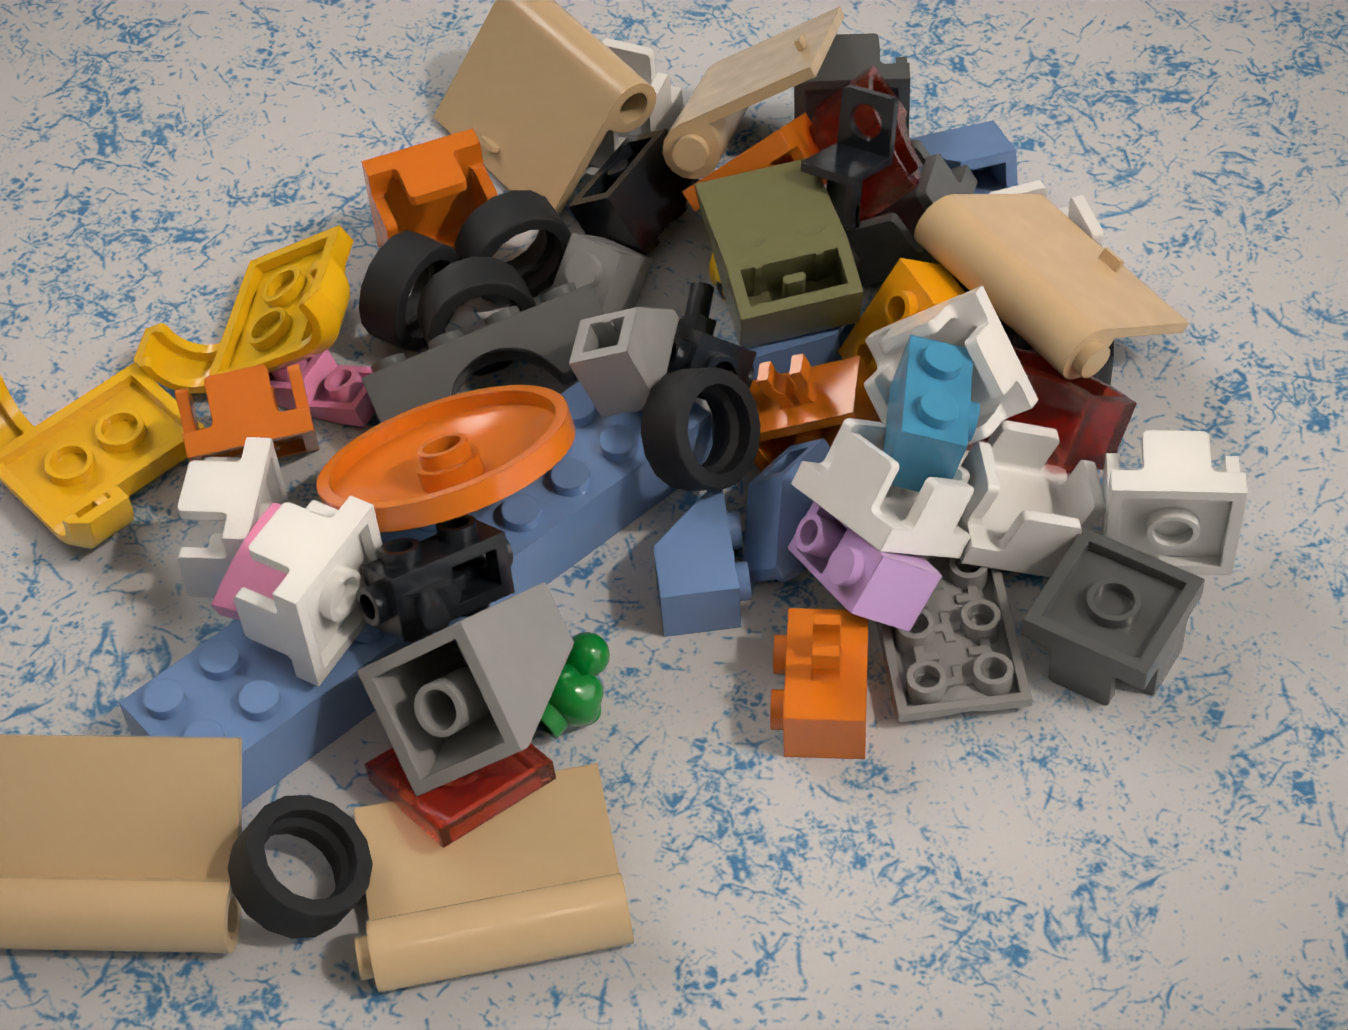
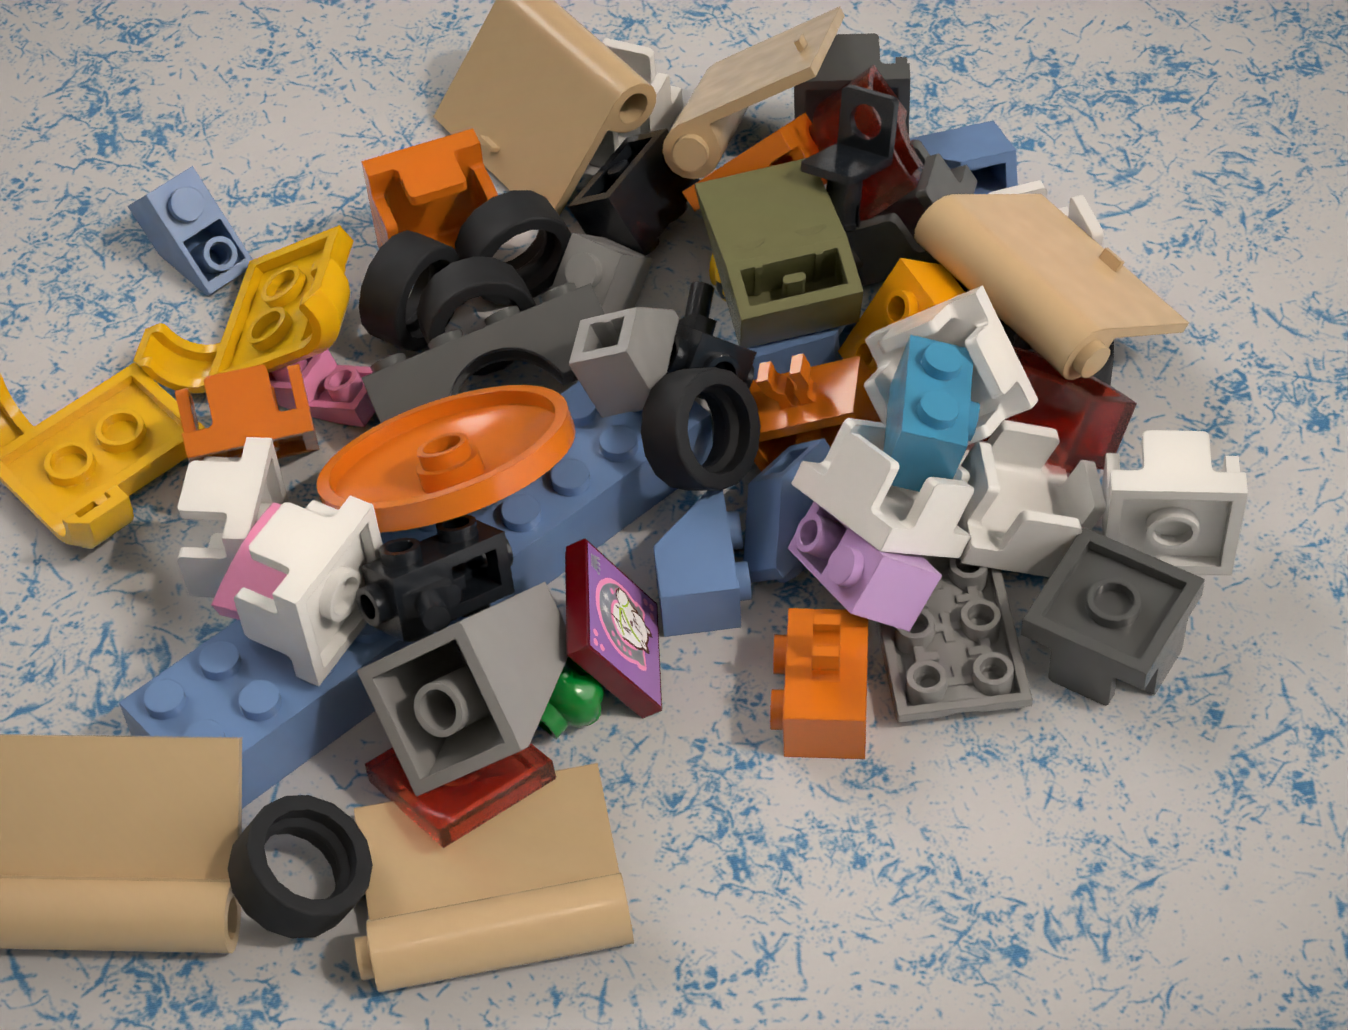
(192, 232): none -> medium blue slope
(612, 629): none -> tile

